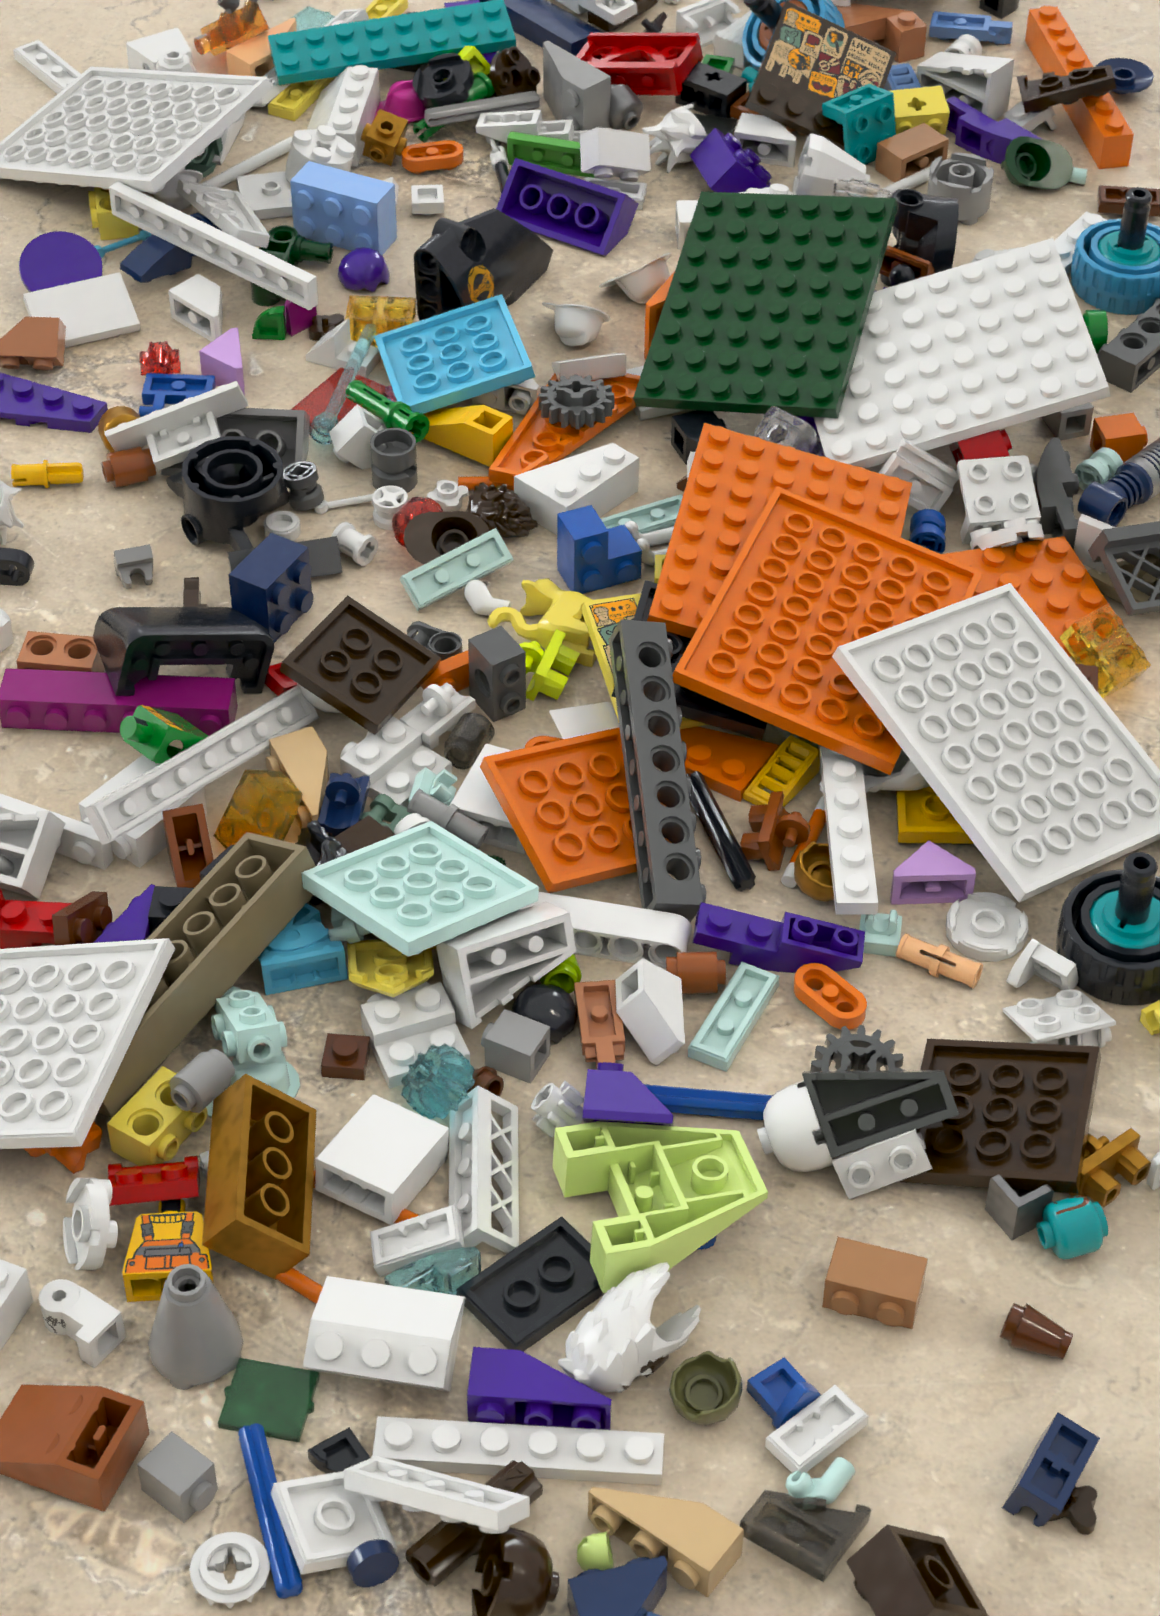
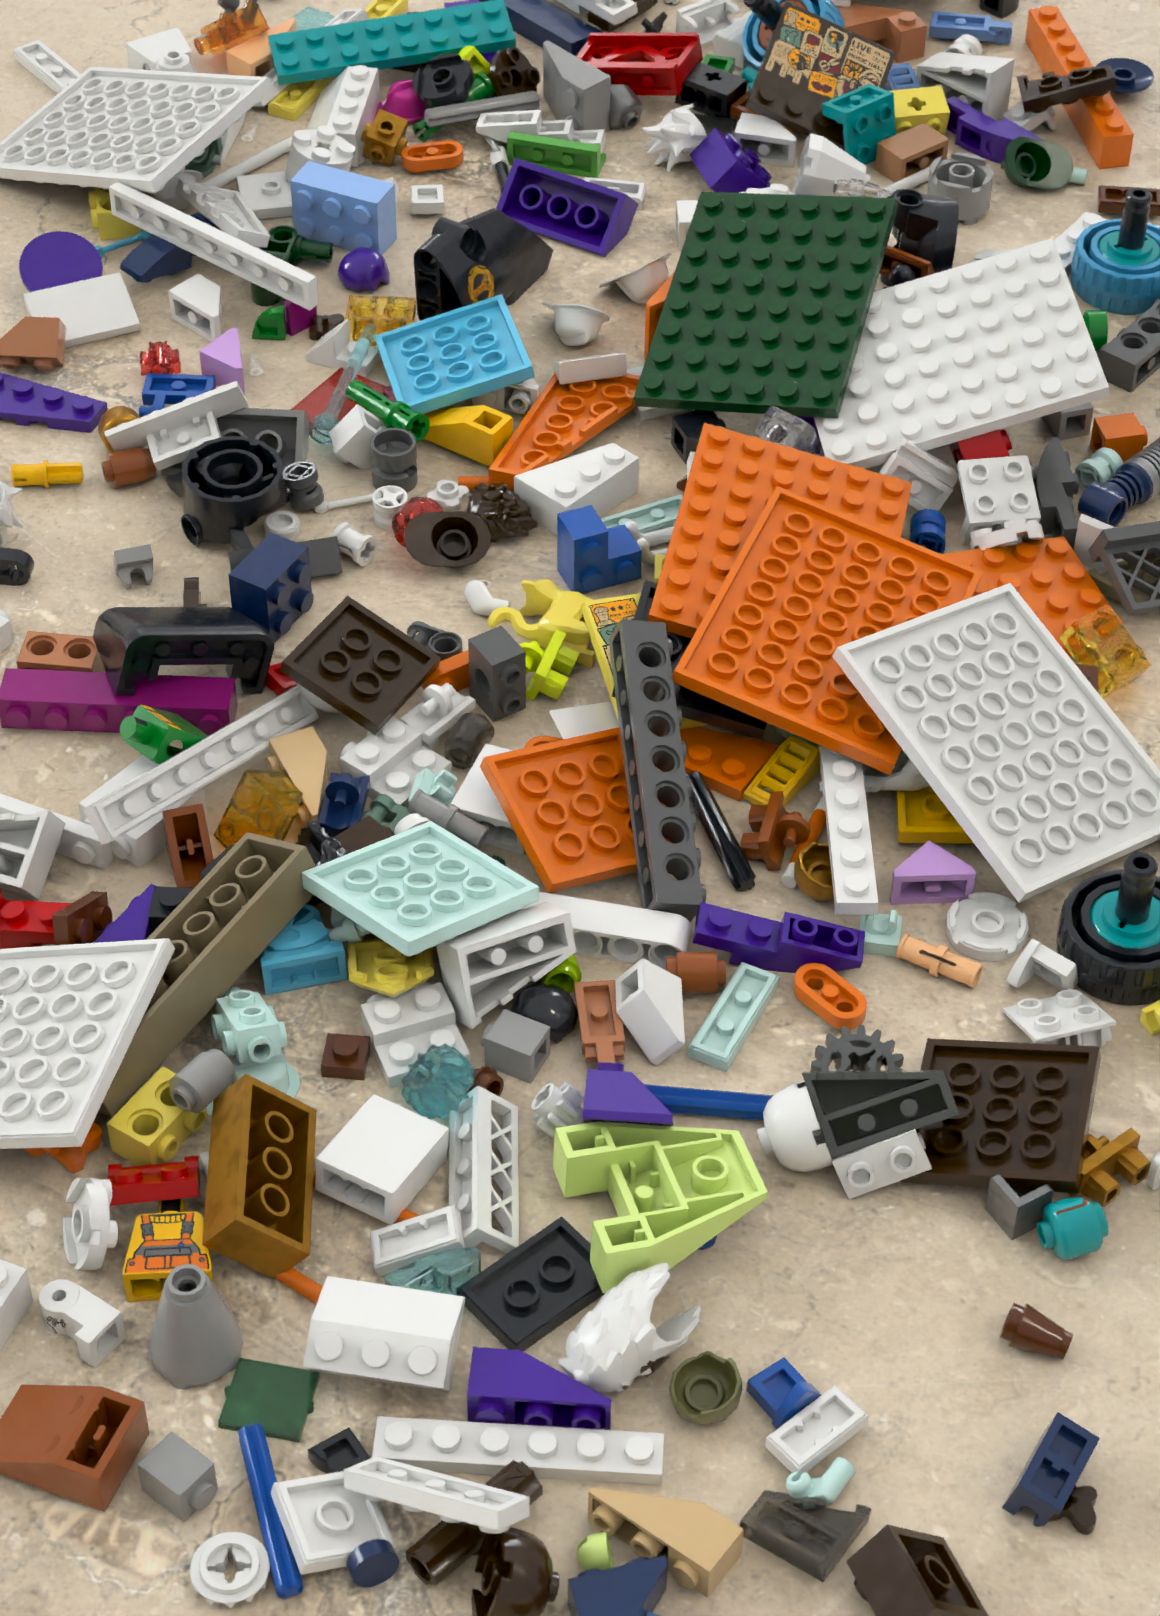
(456, 568): light aqua tile -> none
(576, 401): dark grey gear -> none
(615, 154): white brick -> none
(874, 1283): medium nougat brick -> none

